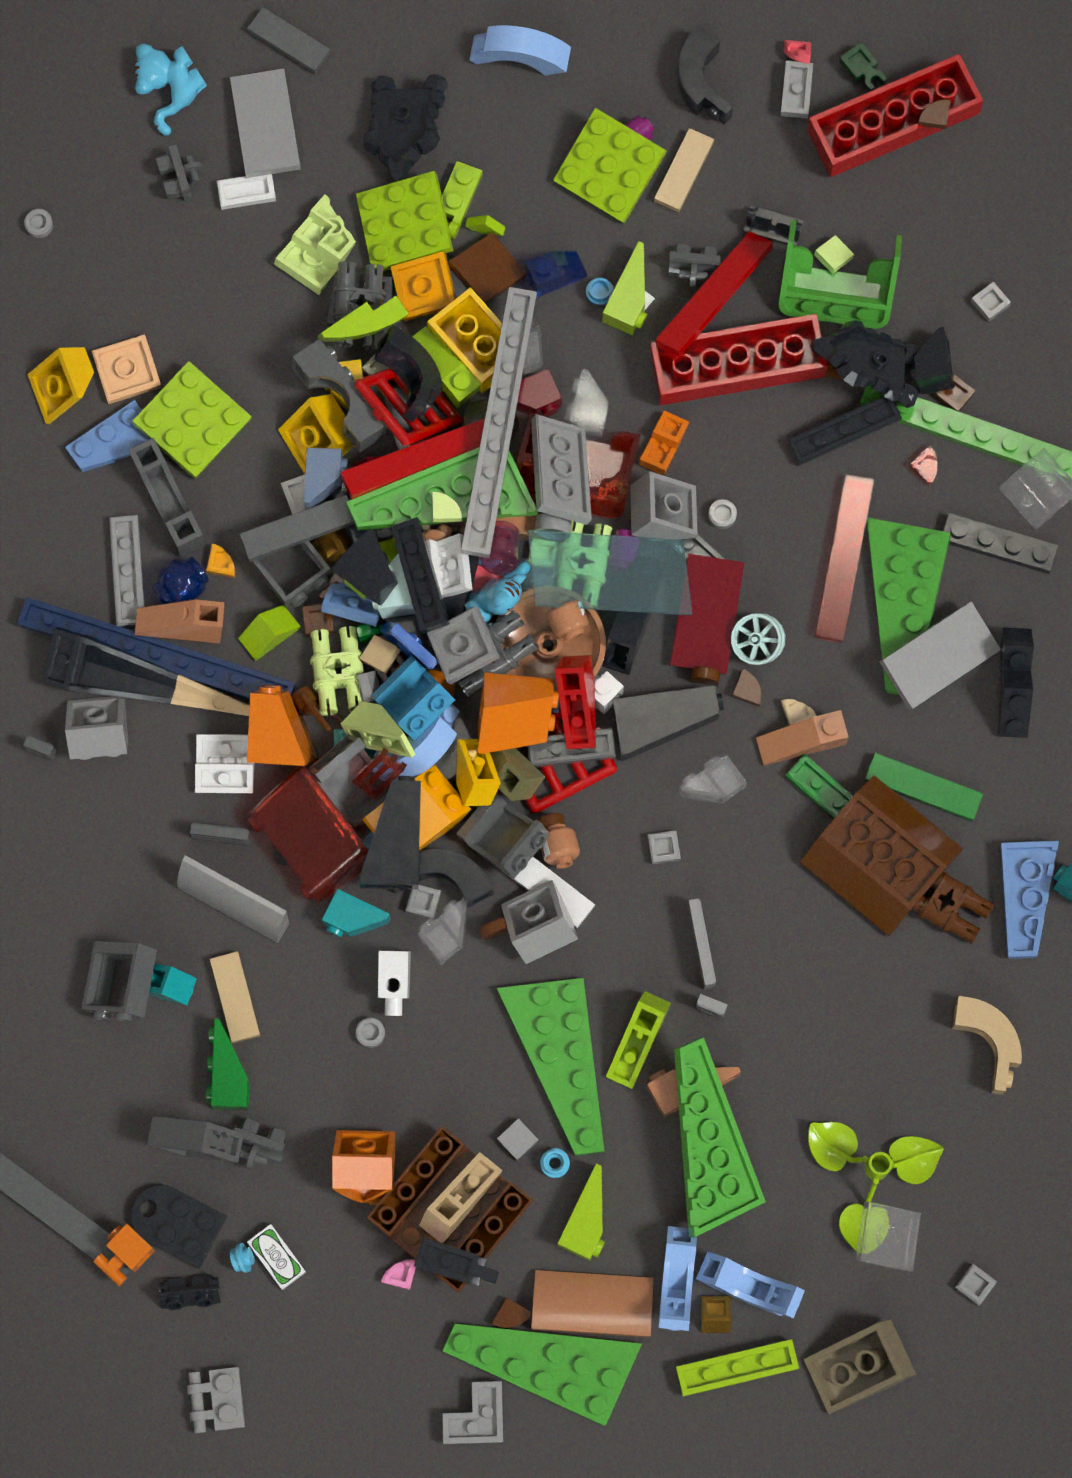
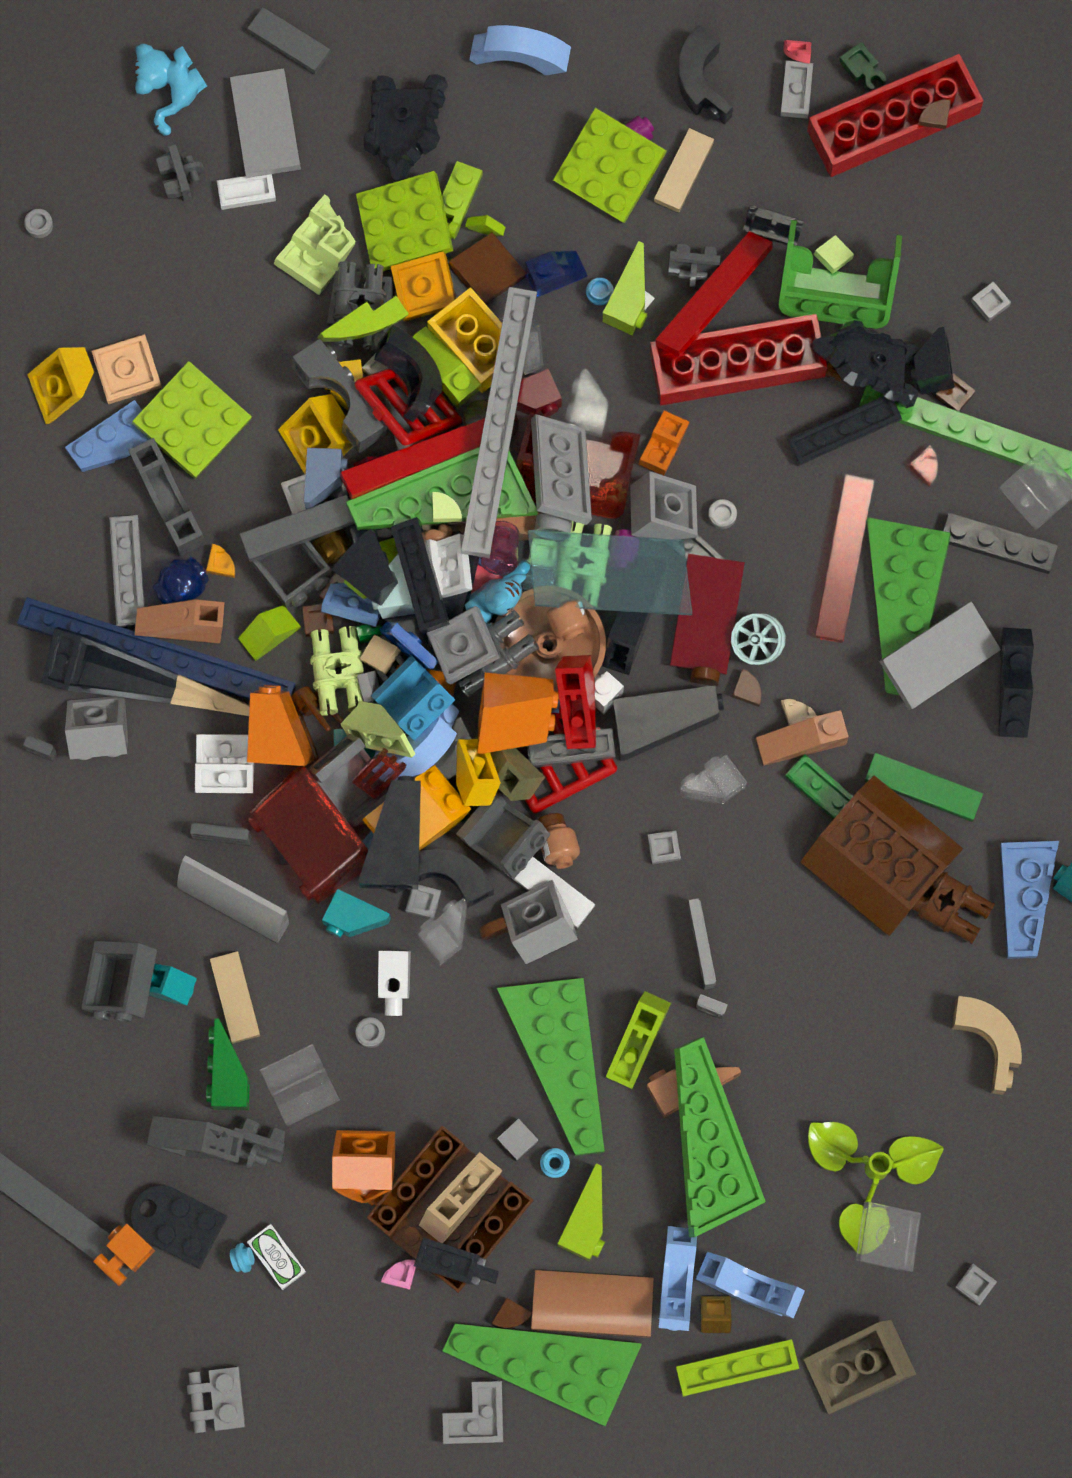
(176, 1295): black hinge -> none
(299, 1085): none -> clear slope

